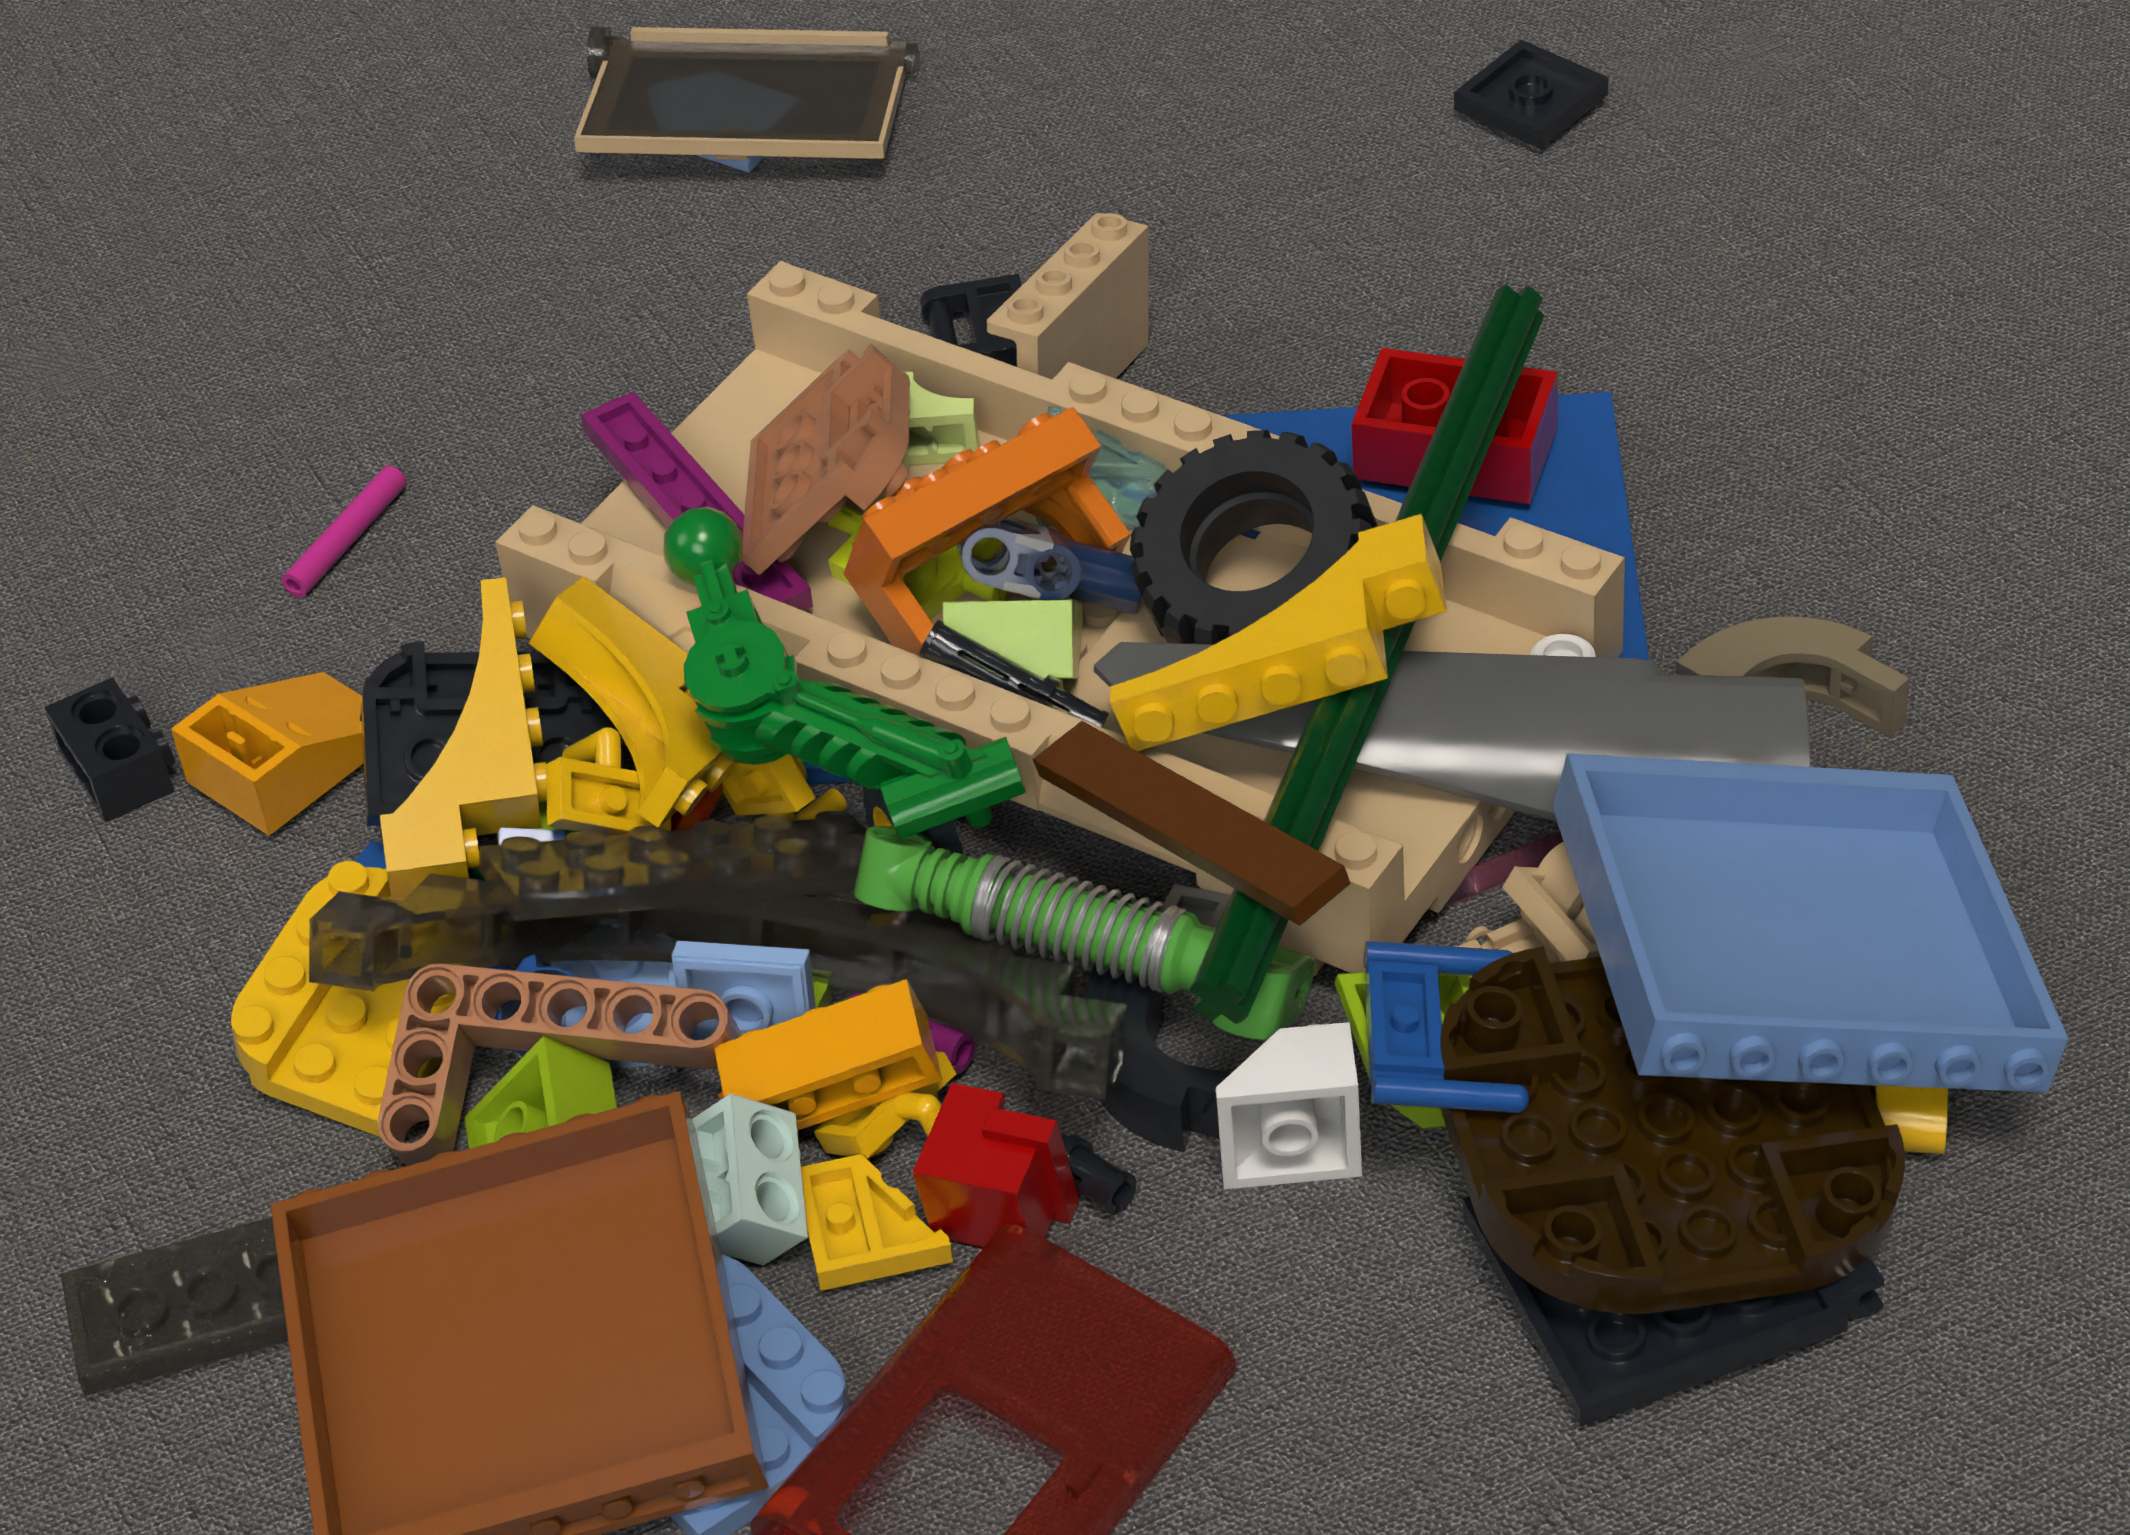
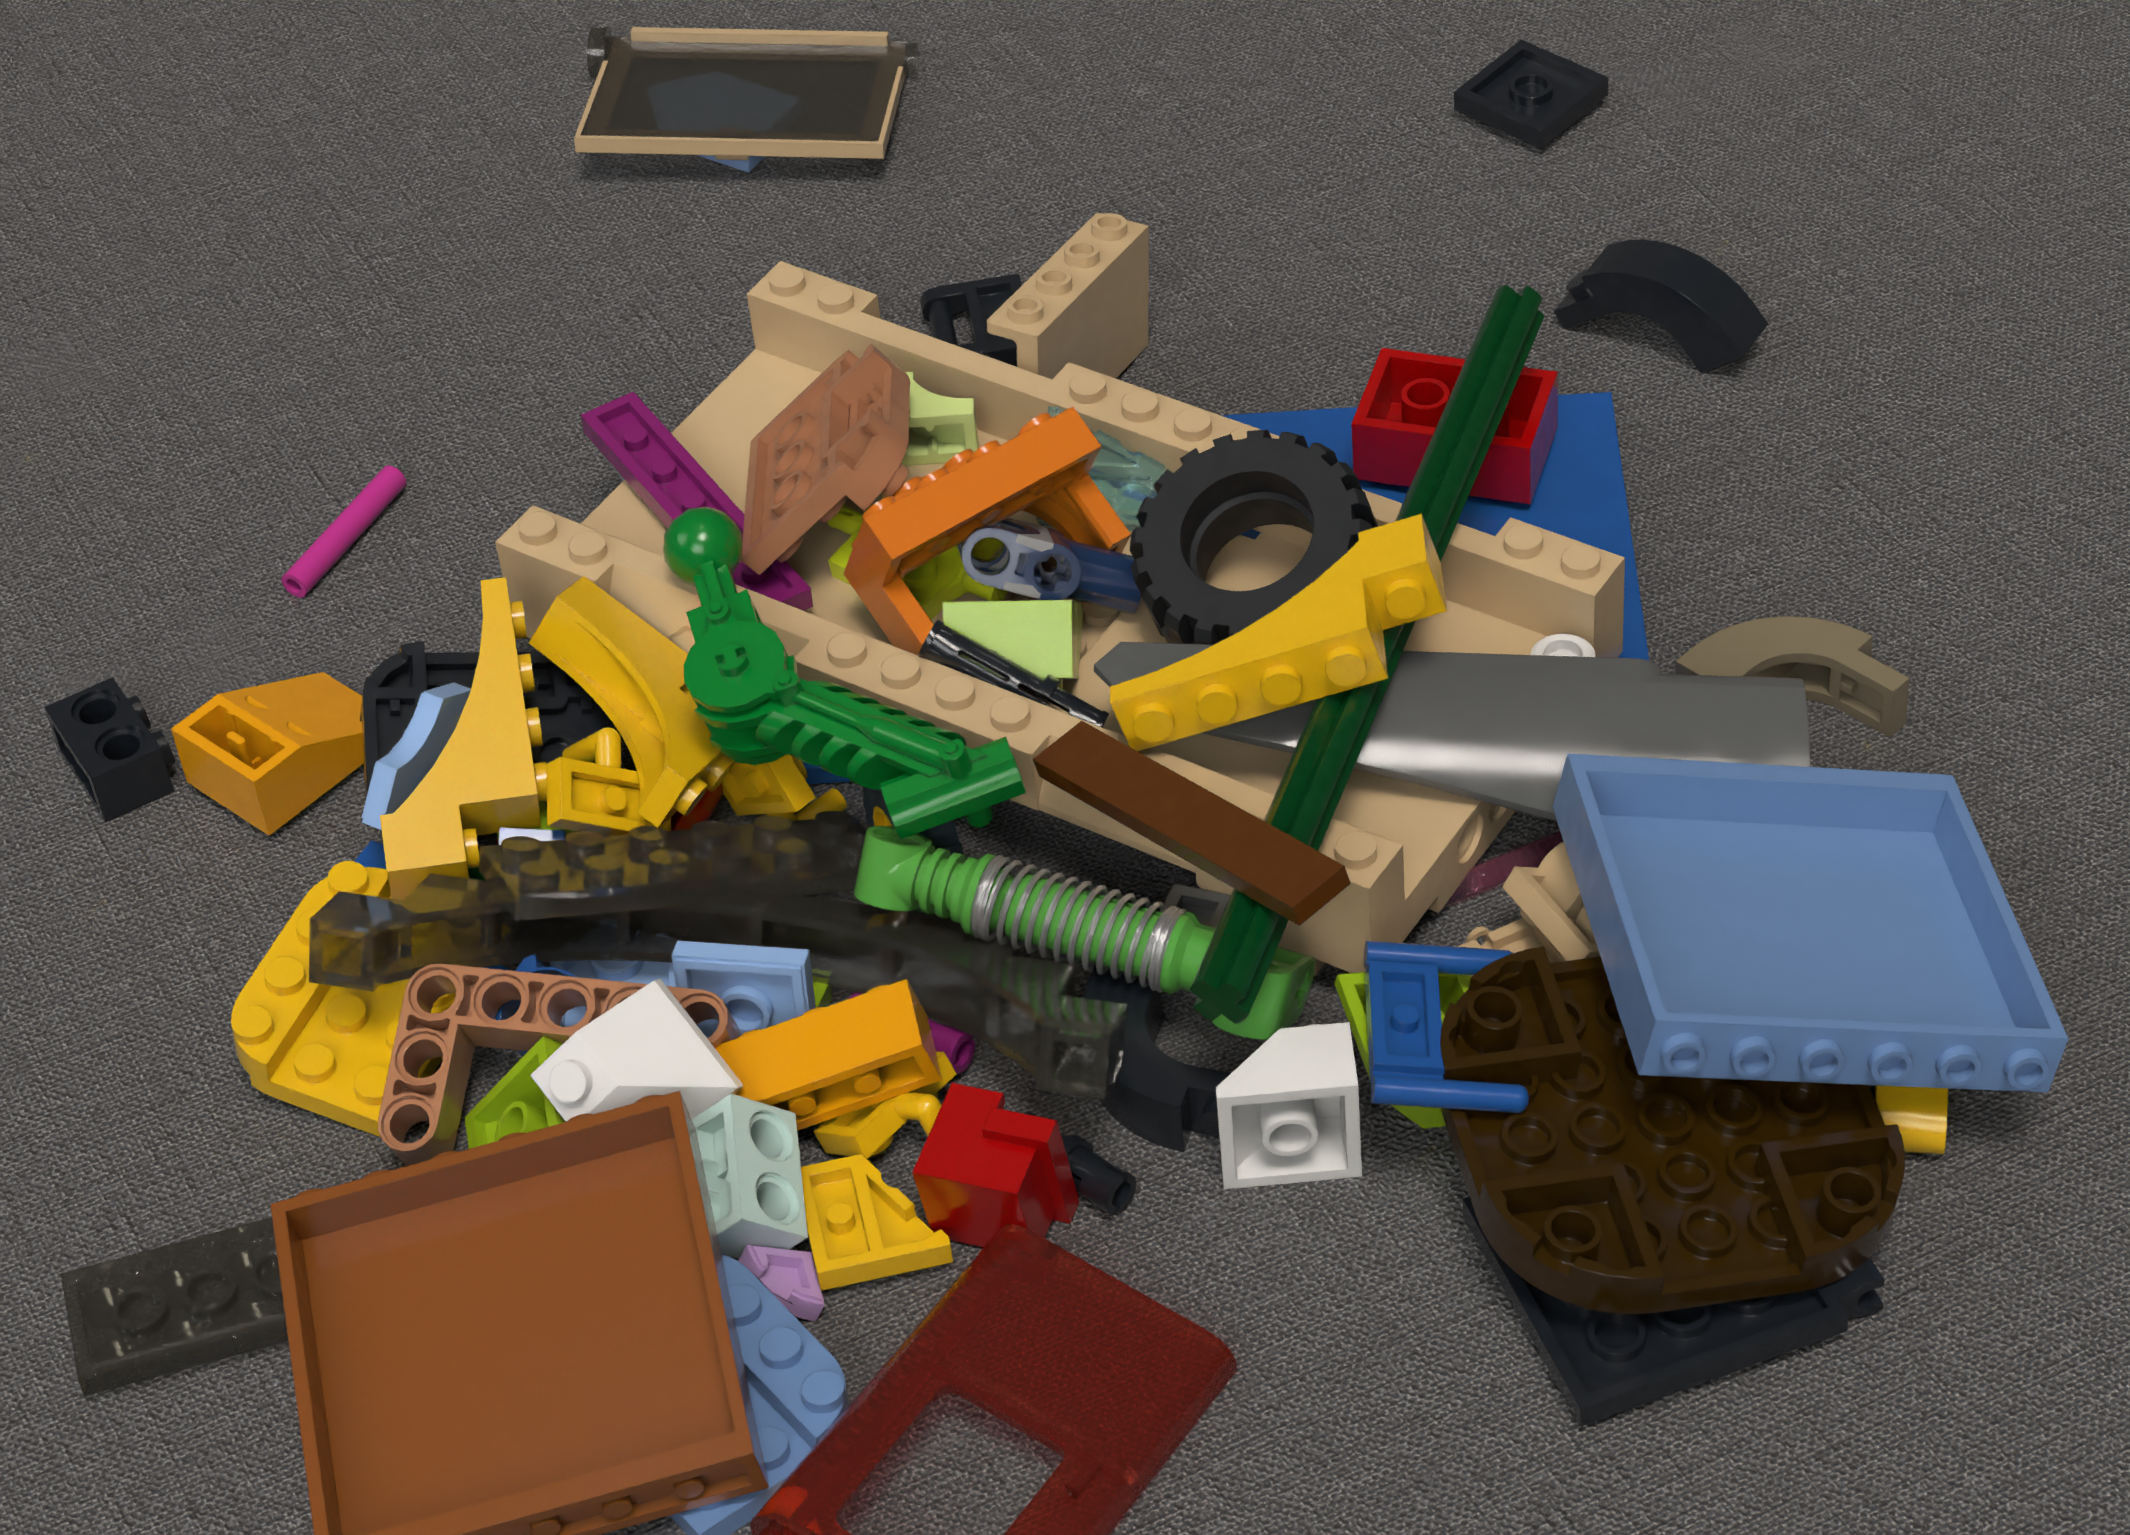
(416, 752): none -> light blue tile
(636, 1052): none -> white slope
(788, 1276): none -> lavender tile
(1673, 288): none -> black arch

